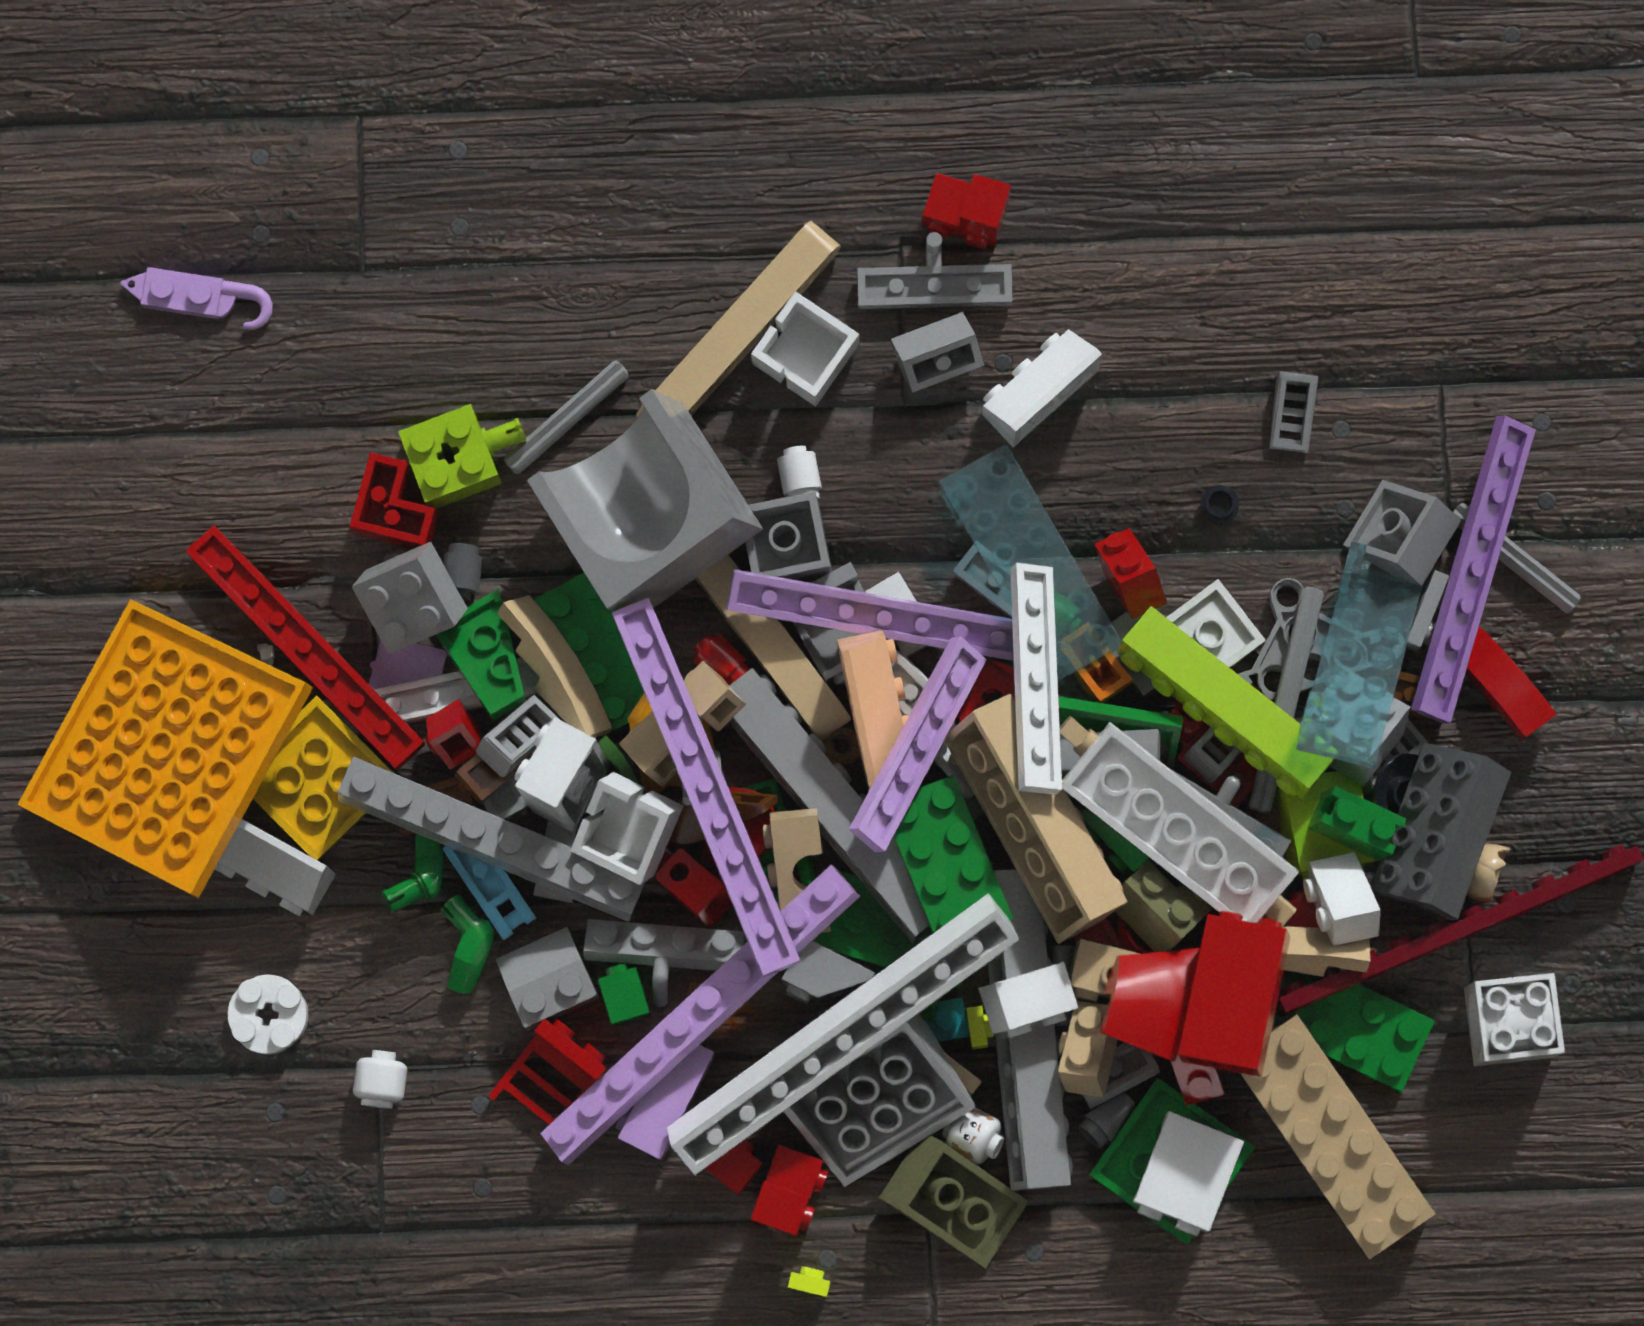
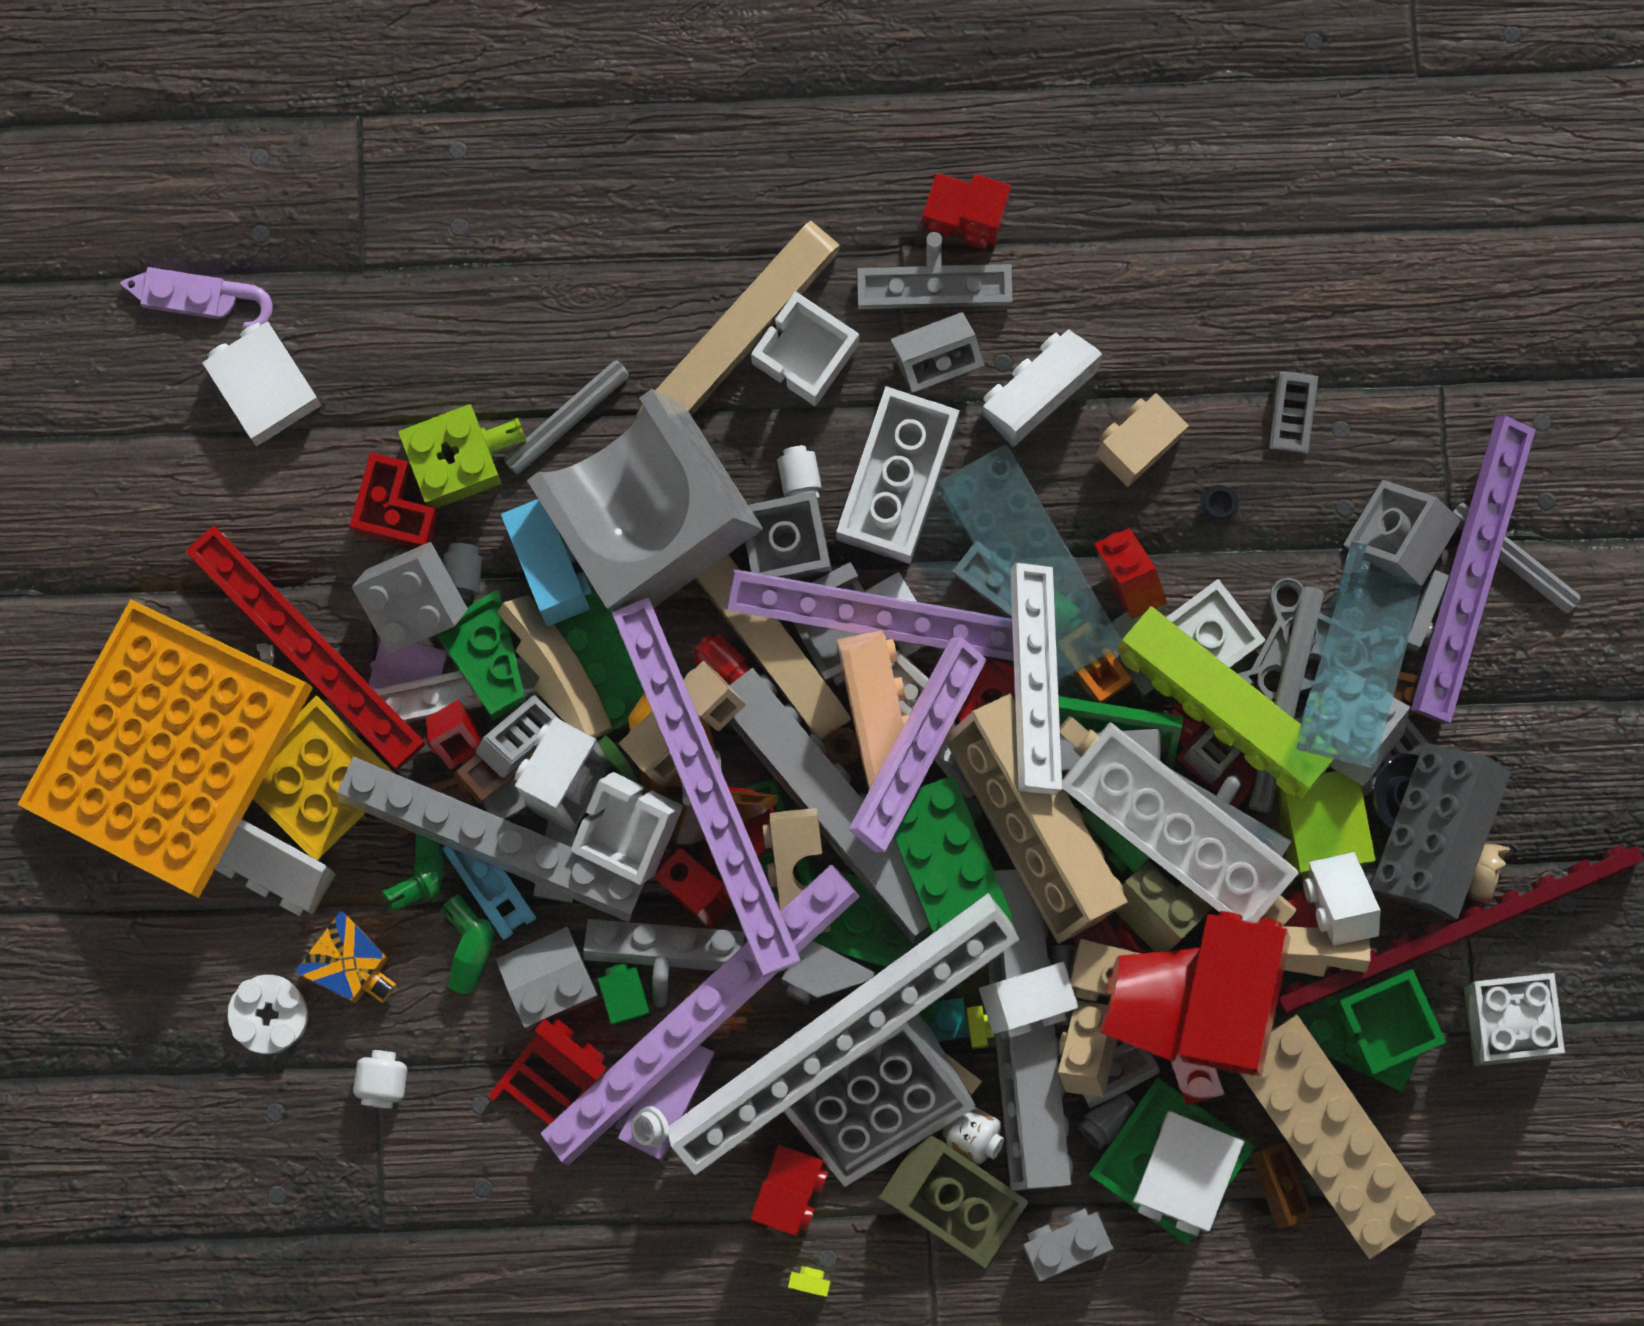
(261, 382): none -> white panel
(347, 962): none -> torso
(547, 563): none -> medium azure brick
(649, 1127): none -> white plate
(736, 1167): red brick -> none
(897, 475): none -> white brick
(1067, 1246): none -> light grey brick
(1141, 439): none -> tan brick
(1281, 1185): none -> reddish brown plate
(1356, 823): green brick -> none
(1390, 1023): none -> green piece
(1507, 687): red slope -> none

